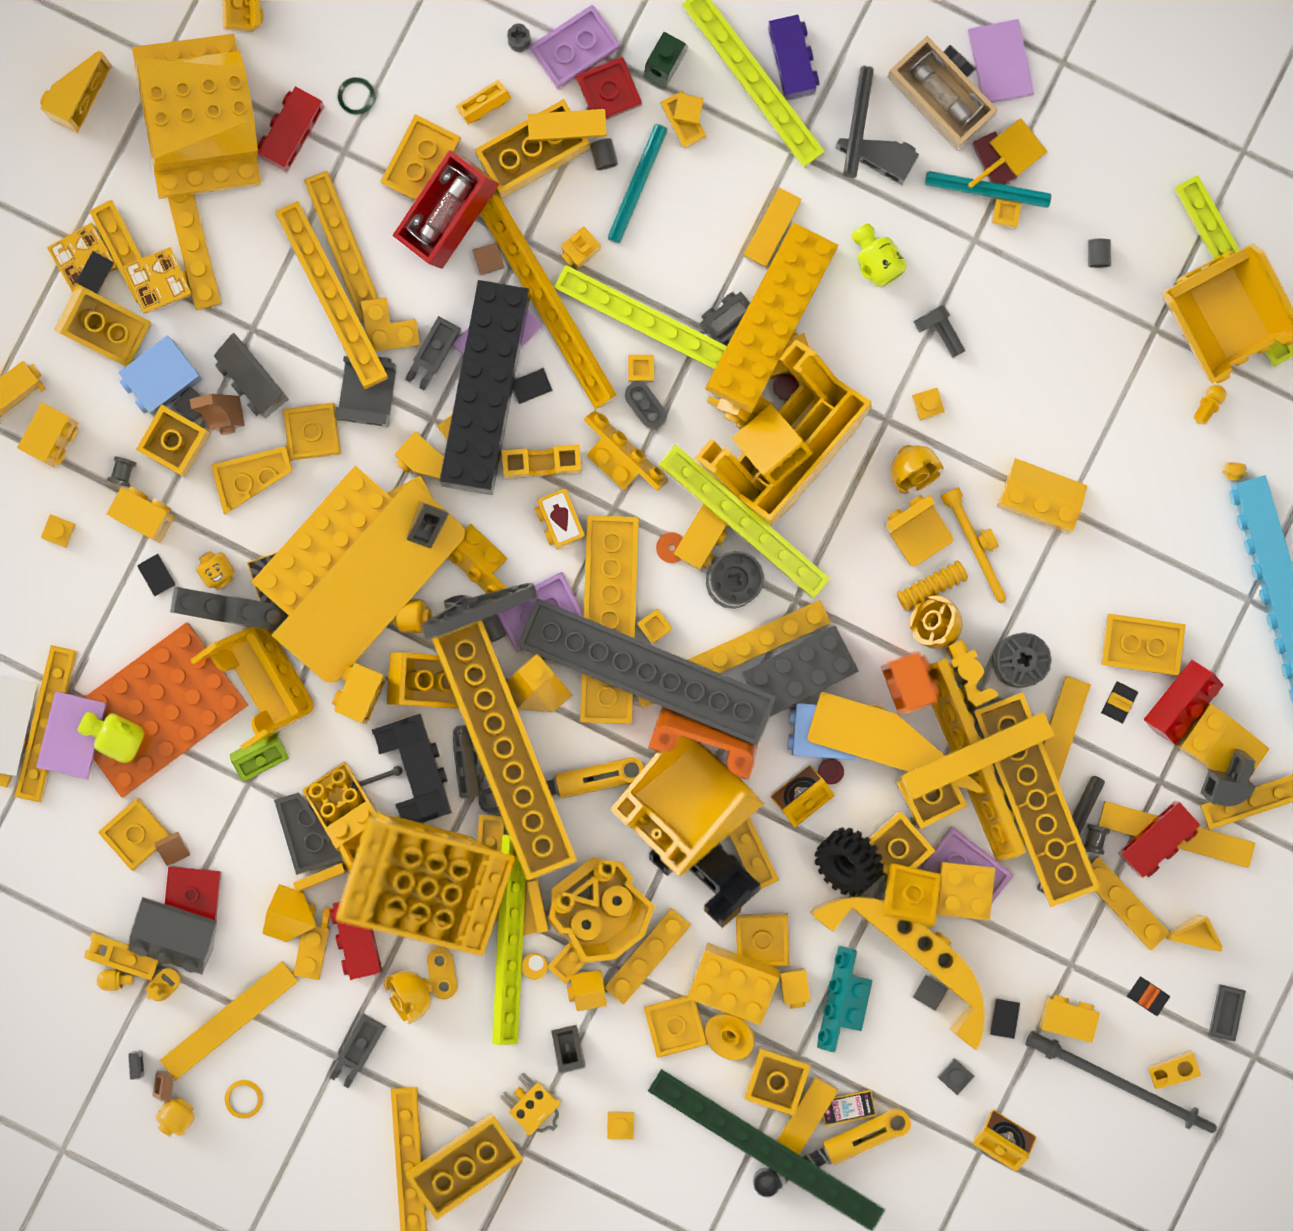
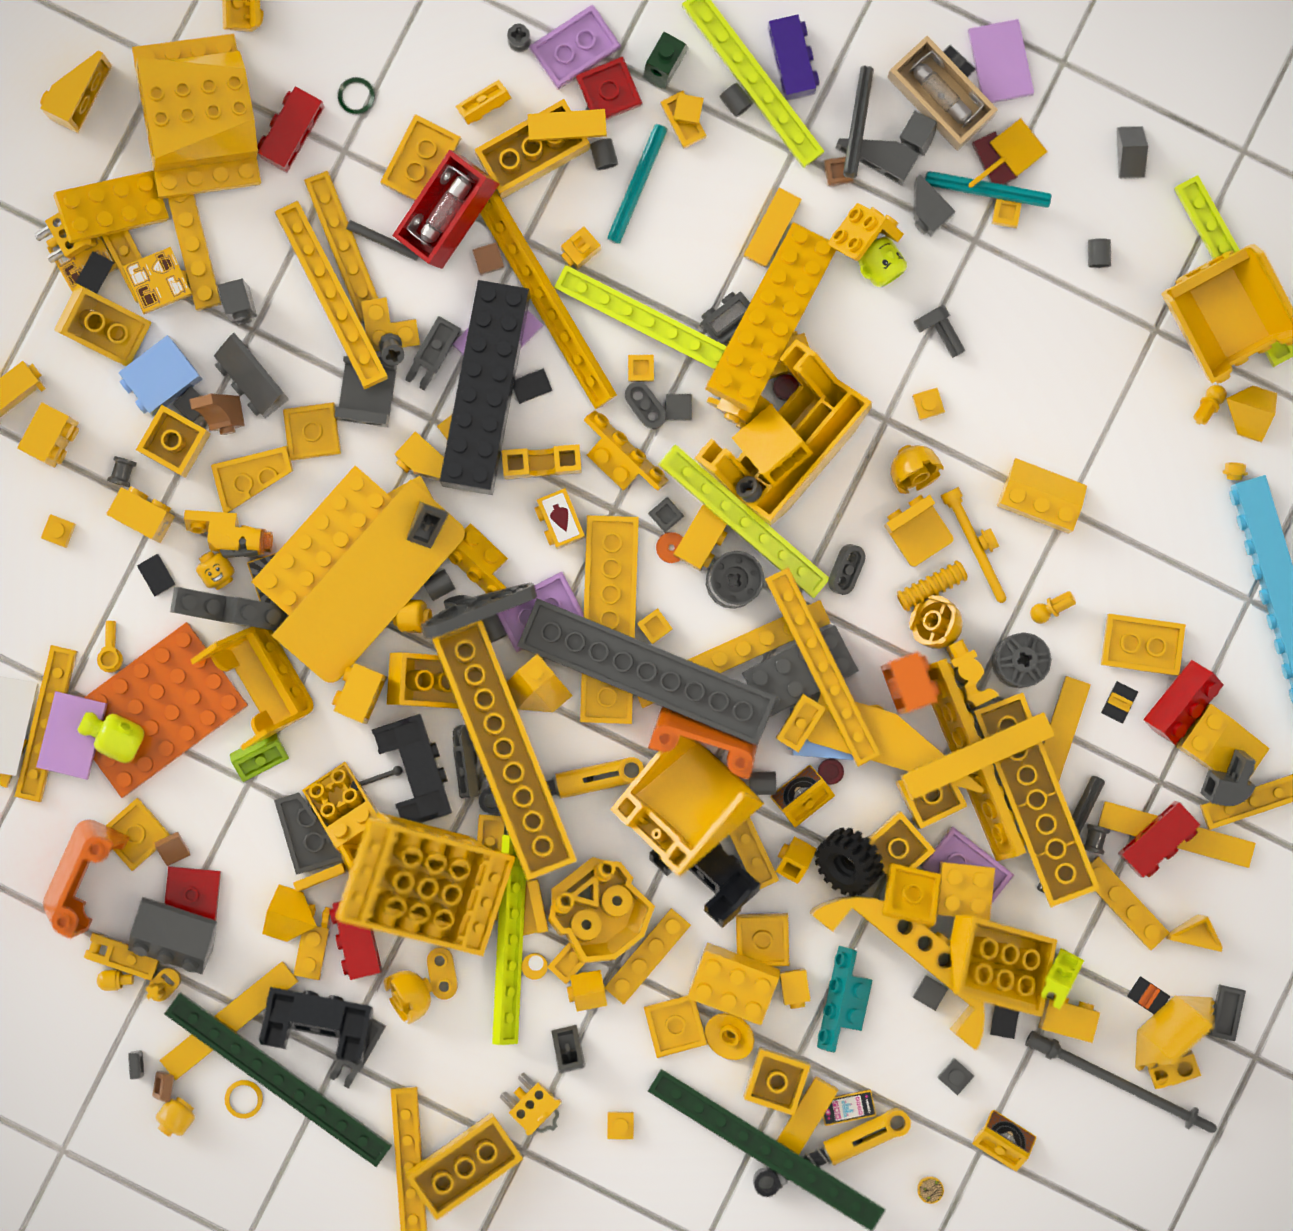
(58, 239): none -> yellow piece
(88, 844): none -> orange windscreen
(109, 657): none -> yellow plate
(110, 206): none -> yellow plate
(227, 536): none -> yellow plate
(237, 301): none -> dark grey brick
(278, 1079): none -> dark green plate
(319, 1016): none -> black bracket
(381, 239): none -> dark grey bar
(394, 356): none -> dark grey bush
(439, 585): none -> dark grey beam
(666, 514): none -> dark grey tile
(678, 407): none -> dark grey tile
(736, 100): none -> dark grey beam
(749, 482): none -> dark grey bush
(763, 783): none -> dark grey beam
(795, 859): none -> yellow brick
(800, 723): none -> yellow plate
(823, 667): none -> yellow tile
(834, 172): none -> medium nougat tile
(846, 570): none -> dark grey plate
(861, 230): none -> yellow bracket
(919, 132): none -> dark grey brick
(929, 208): none -> dark grey slope
(930, 1189): none -> tile
(1000, 964): none -> yellow slope
(1041, 612): none -> yellow axle
(1062, 976): none -> neon yellow hinge
(1132, 152): none -> dark grey slope
(1173, 1030): none -> yellow wedge
(1253, 411): none -> yellow slope

